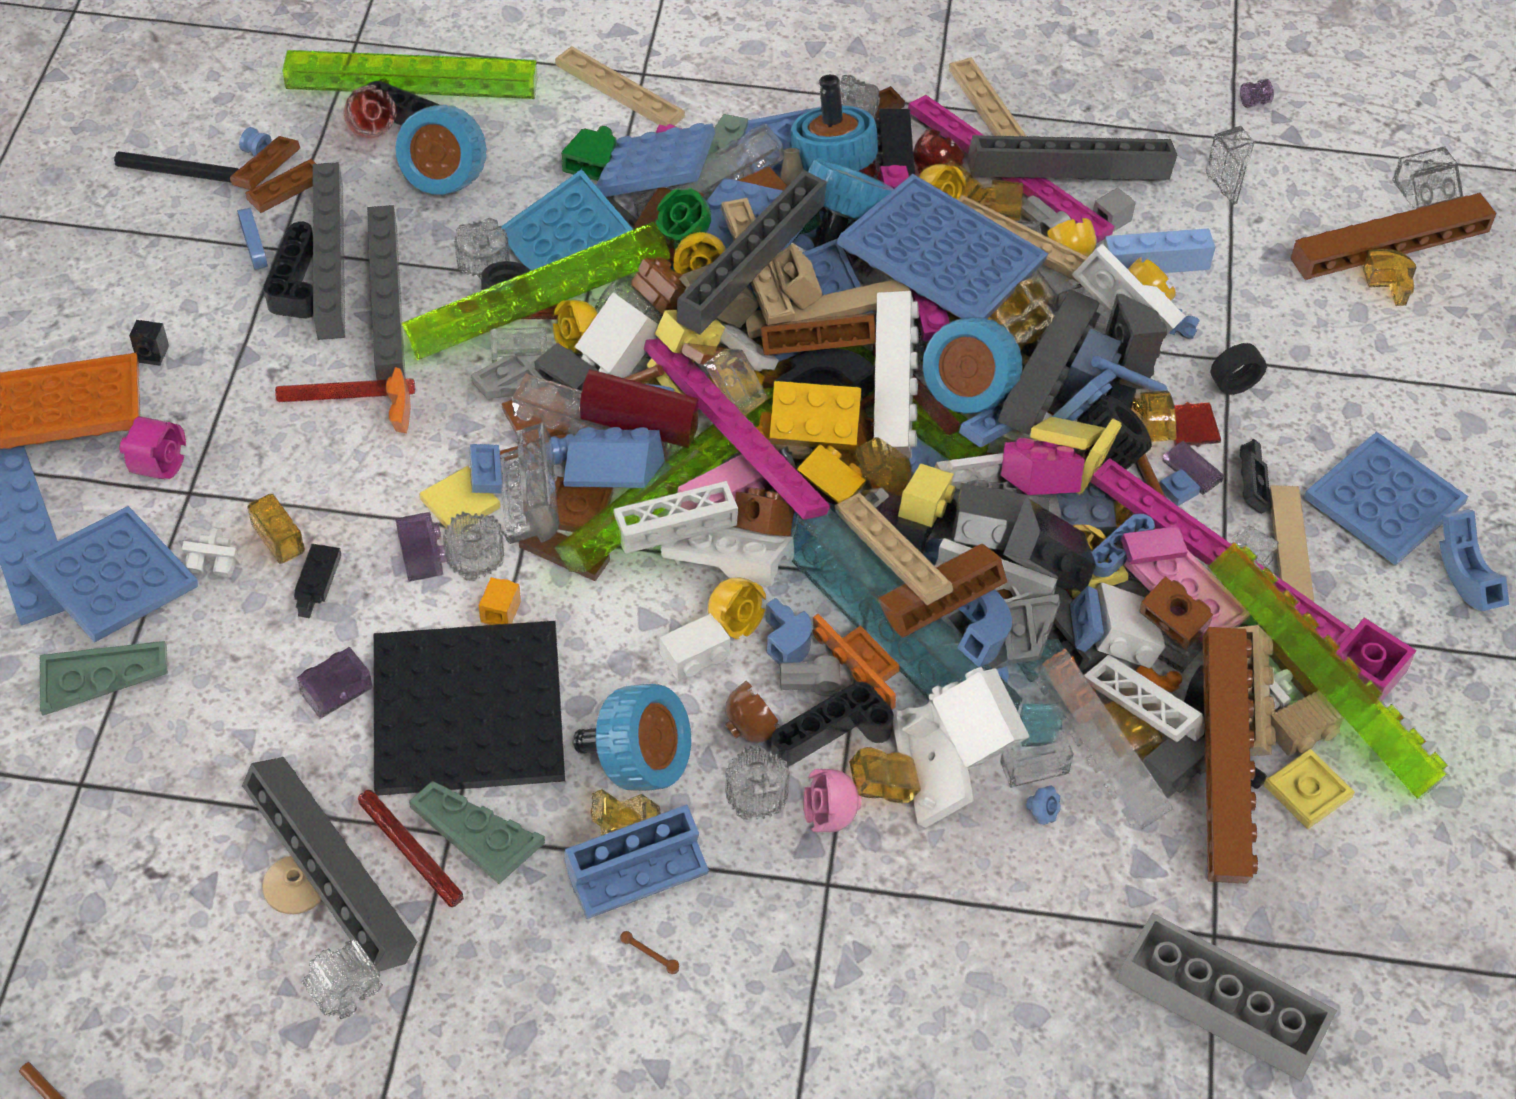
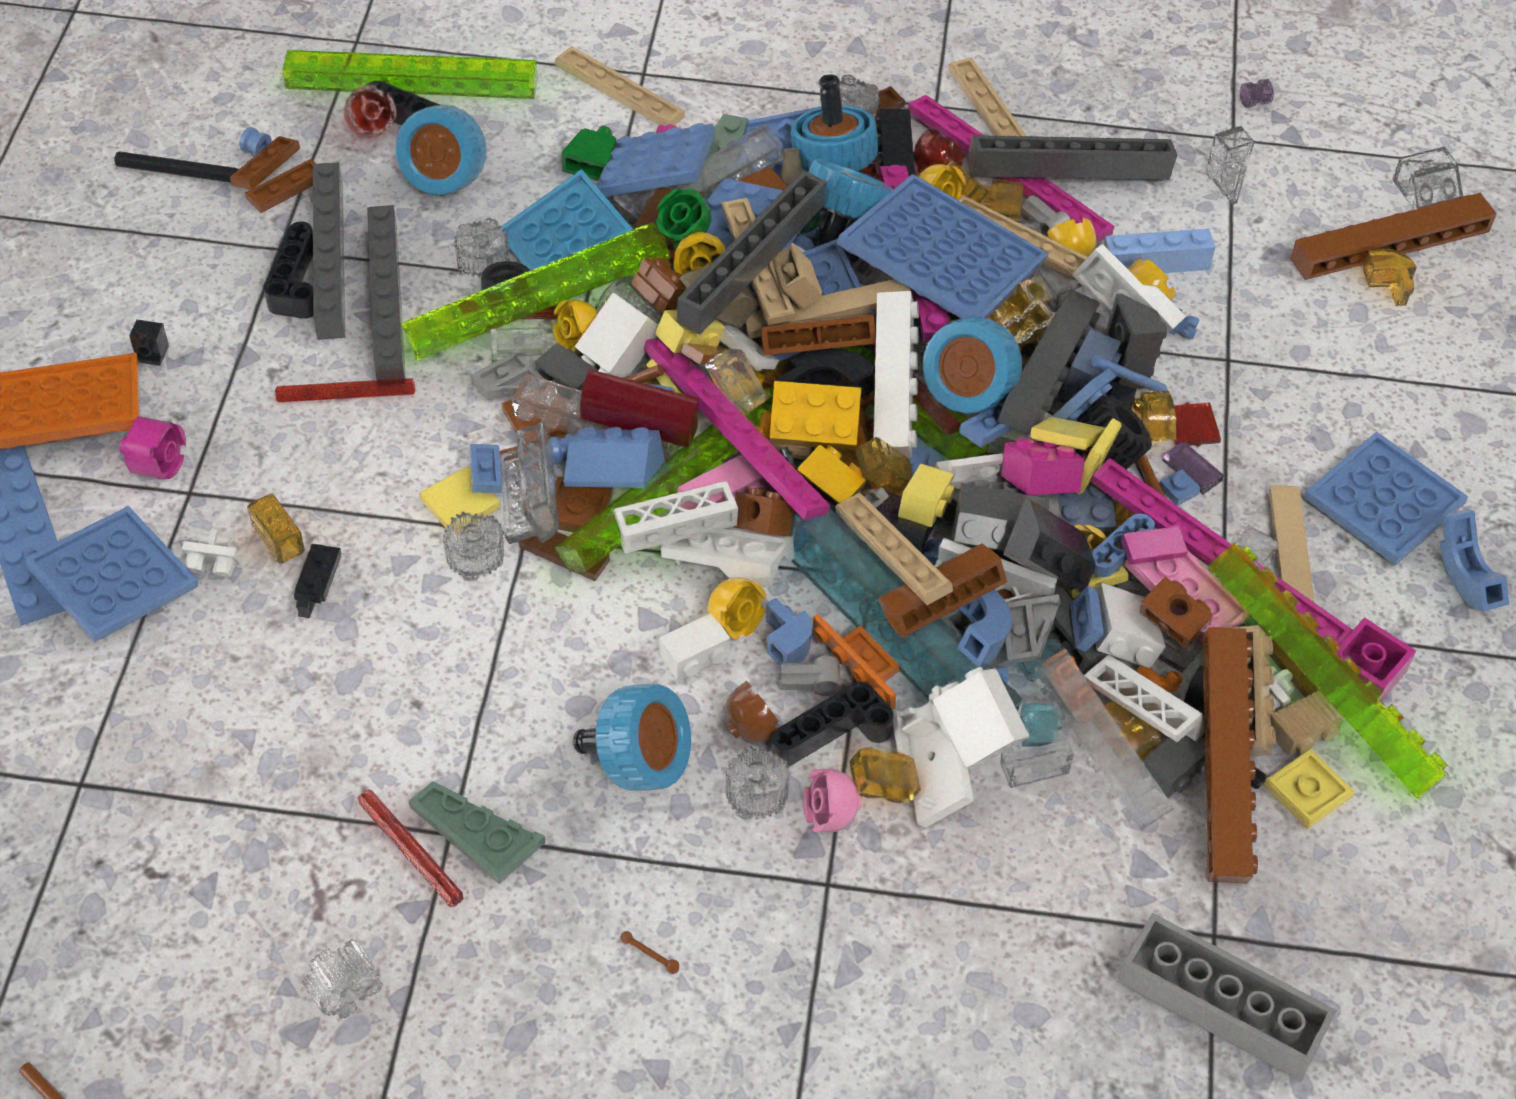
(91, 673): sand green wing -> none
(252, 238): medium blue beam -> none
(287, 895): tan dish -> none
(329, 863): dark grey brick -> none
(334, 682): clear purple brick -> none
(399, 394): orange slope -> none
(420, 547): clear purple brick -> none
(467, 707): black plate -> none
(499, 602): light orange brick -> none
(614, 815): clear yellow brick -> none
(635, 861): medium blue brick -> none
(1044, 804): medium blue piece -> none
(1115, 208): light grey brick -> none
(1234, 358): black tyre -> none
(1255, 477): black hinge -> none

